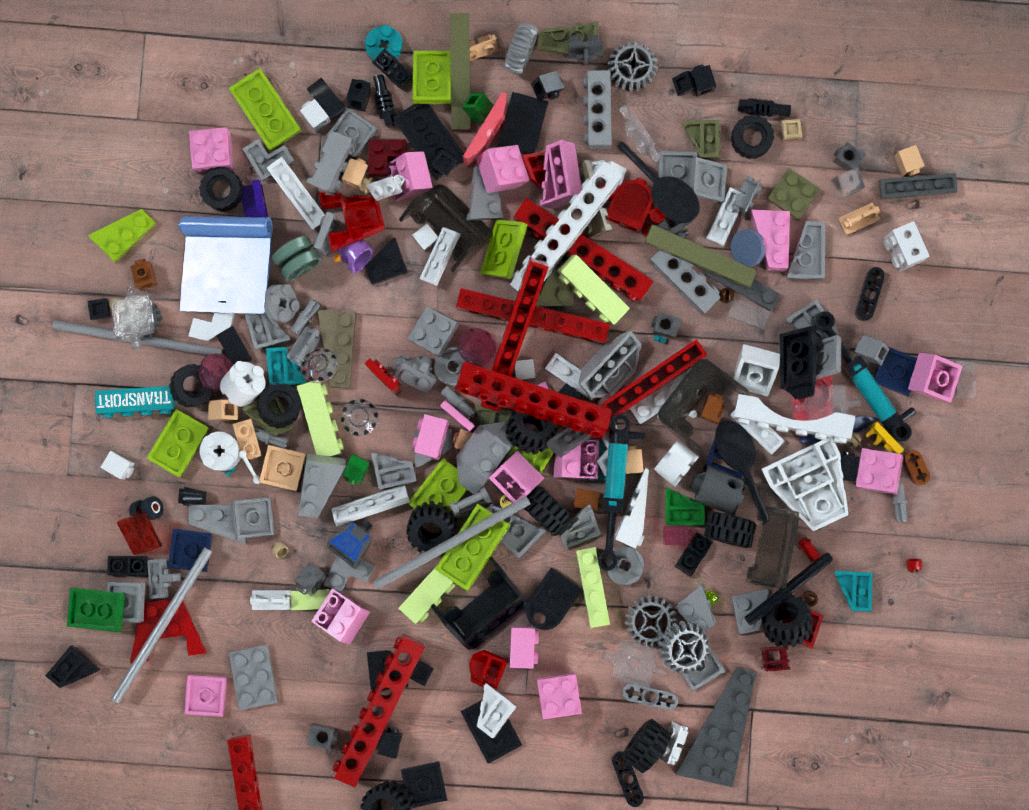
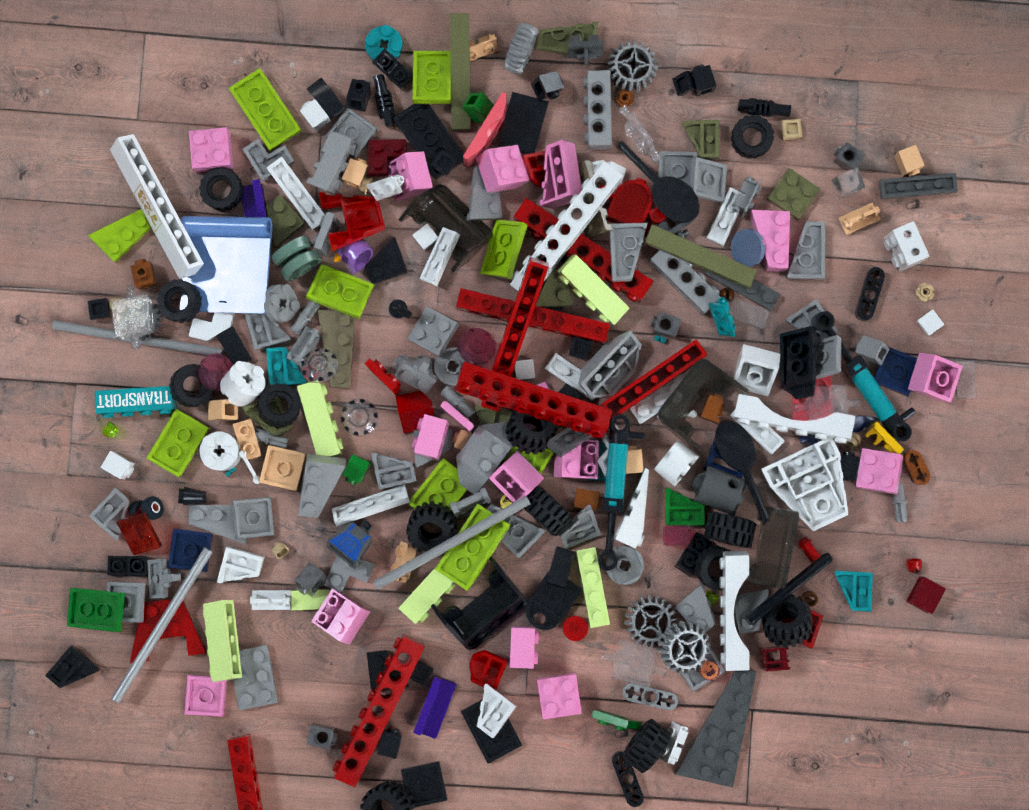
(109, 430): none -> clear neon green hinge
(110, 511): none -> light grey wing
(156, 206): none -> white brick
(192, 307): none -> black tyre
(222, 640): none -> yellowish green brick
(239, 565): none -> white wing
(284, 220): none -> olive wing
(340, 291): none -> lime plate
(399, 309): none -> black piece
(404, 553): none -> light nougat hinge
(412, 408): none -> red slope
(435, 707): none -> dark purple panel
(560, 567): none -> black tile
(575, 628): none -> red wheel
(580, 348): none -> black plate
(620, 722): none -> green wing
(623, 93): none -> dark orange plate
(624, 249): none -> light grey wing
(702, 566): none -> black tyre
(709, 670): none -> tile
(722, 317): none -> teal hinge
(735, 571): none -> white arch
(920, 292): none -> tan plate
(926, 595): none -> dark red piece
(930, 322): none -> white tile

